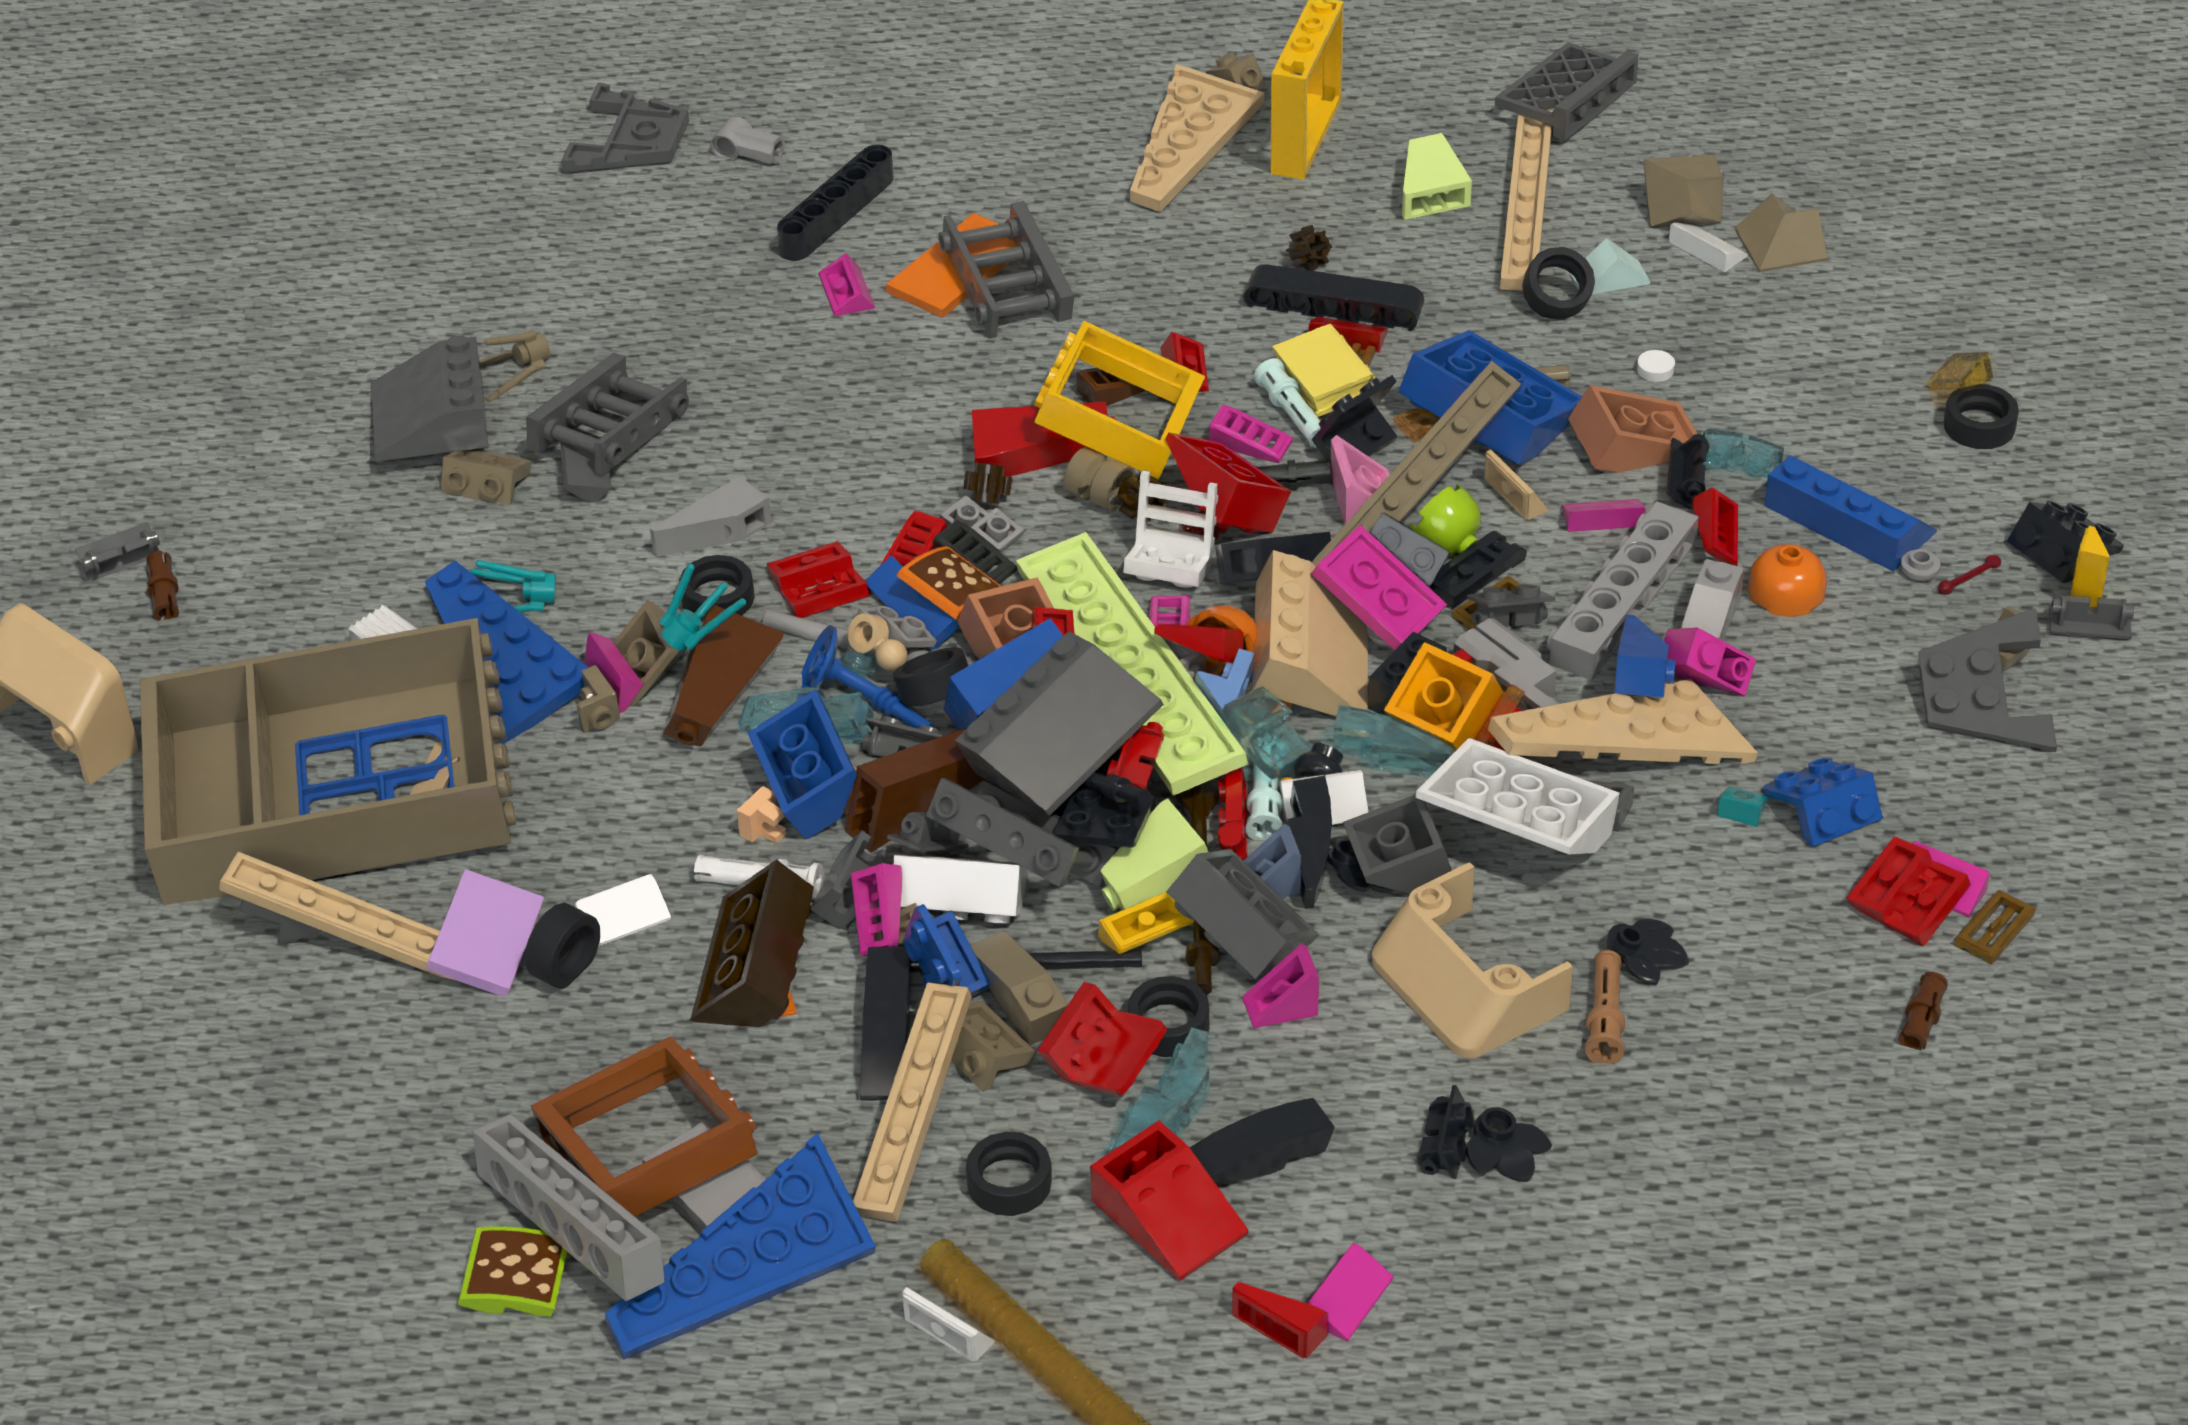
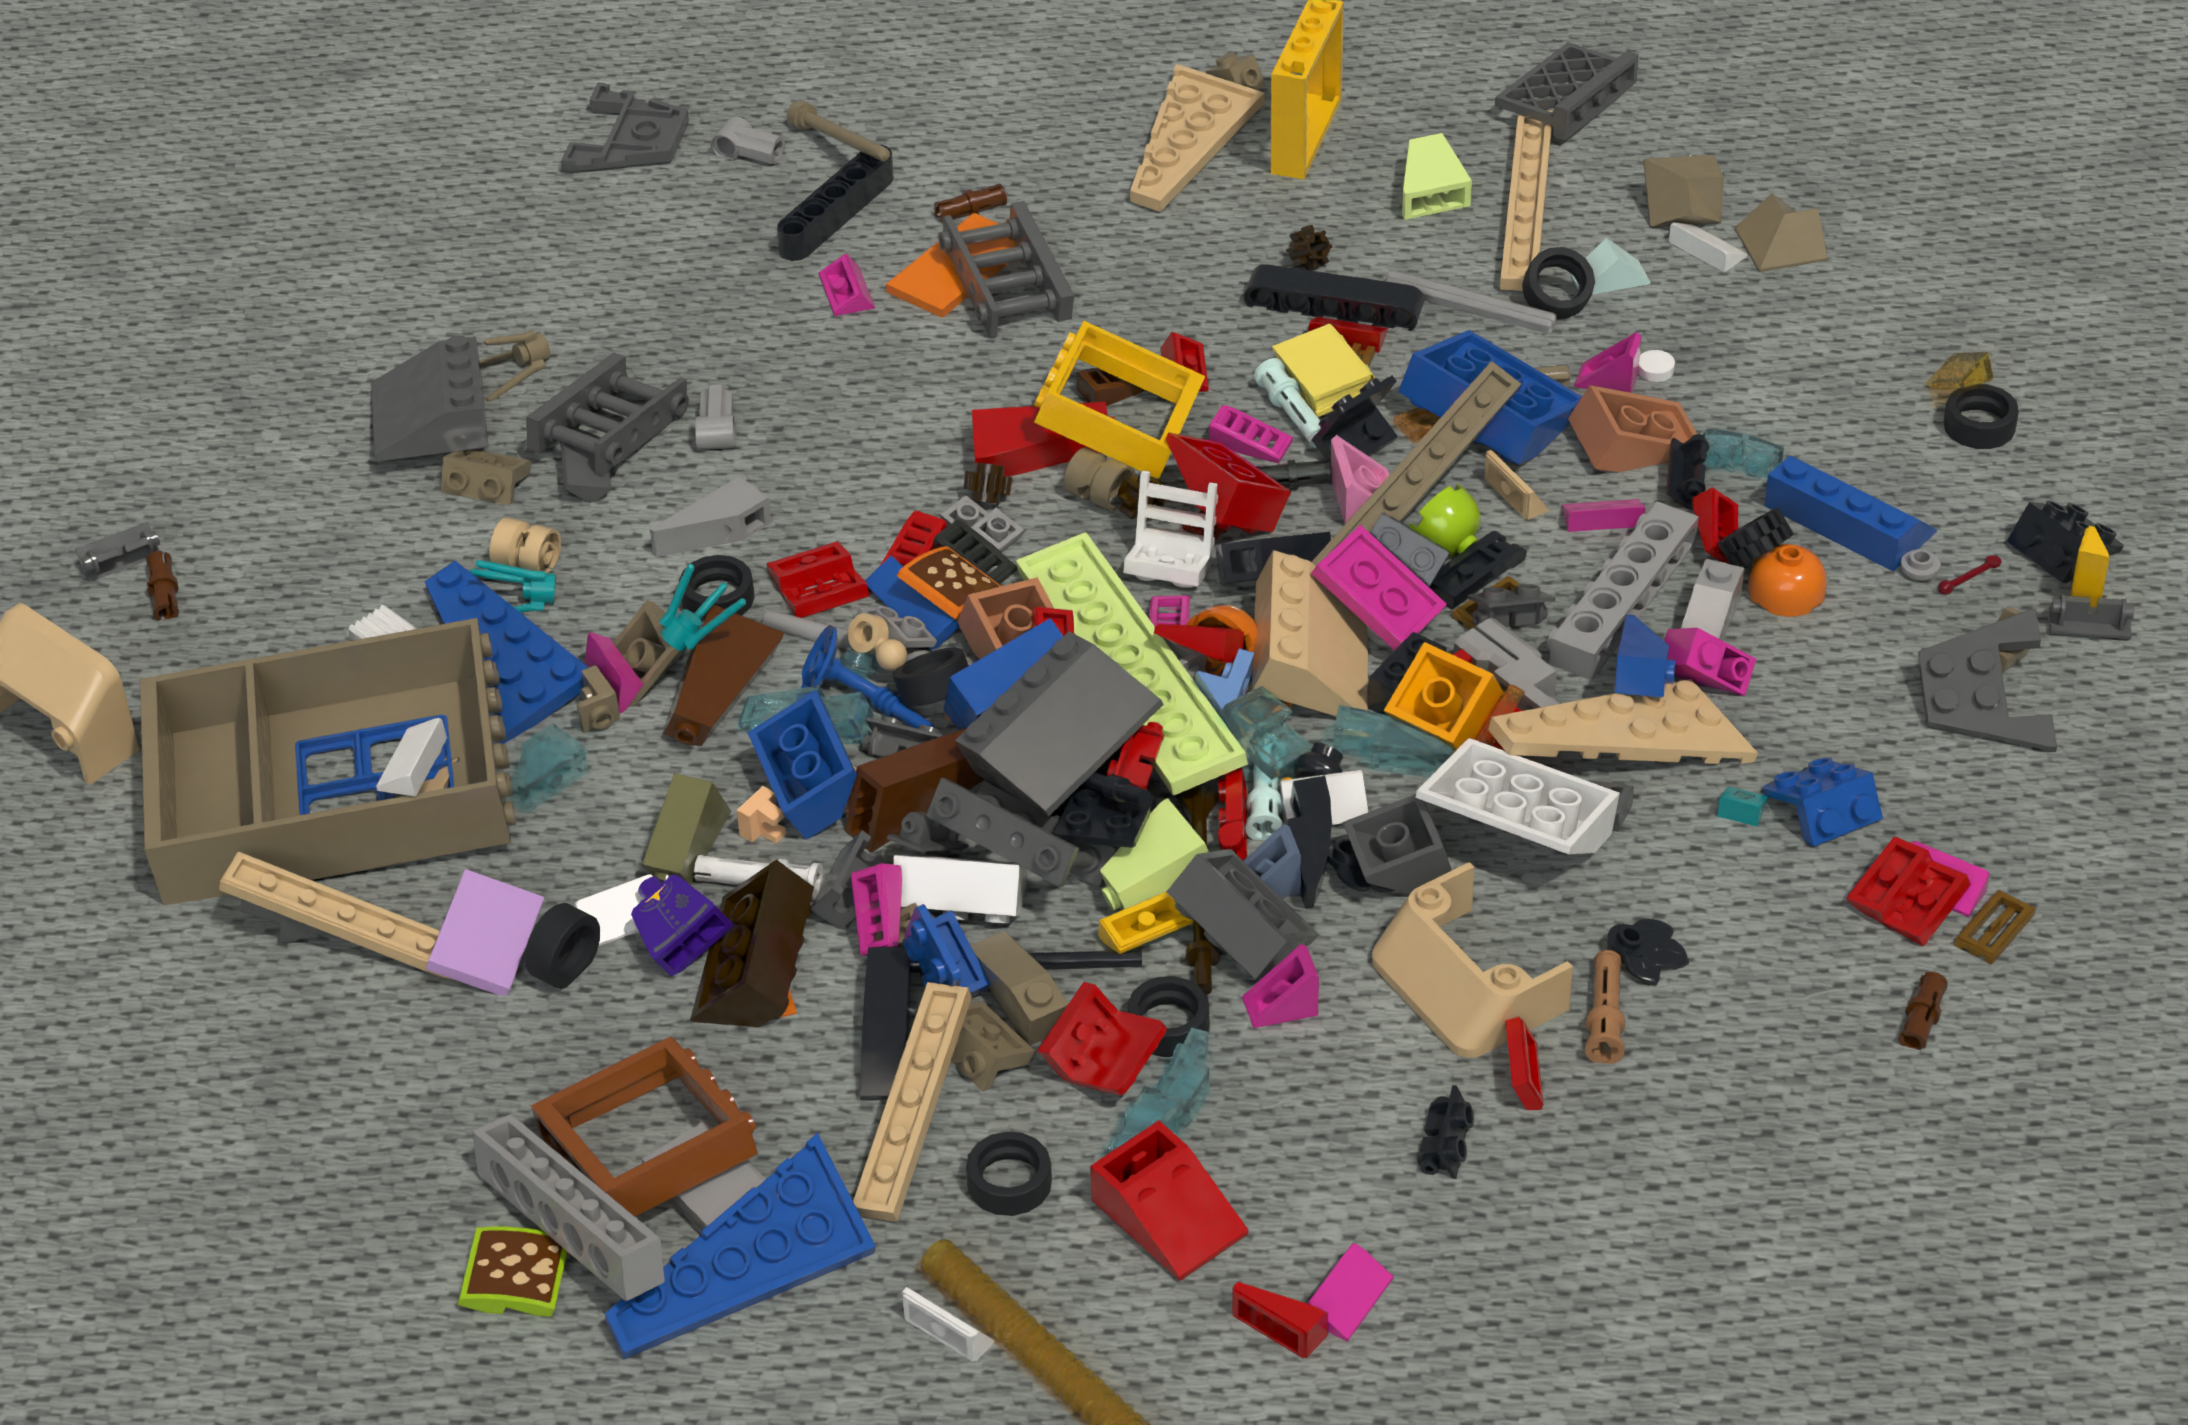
(413, 758): none -> white slope
(525, 546): none -> tan wheel
(549, 765): none -> clear light blue slope
(677, 922): none -> dark purple torso
(685, 828): none -> olive slope
(716, 421): none -> light grey piece
(805, 116): none -> dark tan piece
(971, 202): none -> reddish brown pin
(1265, 1141): black slope -> none
(1478, 303): none -> light grey axle
(1505, 1145): black plate -> none
(1524, 1064): none -> red tile
(1614, 367): none -> dark pink slope
(1755, 538): none -> black tyre

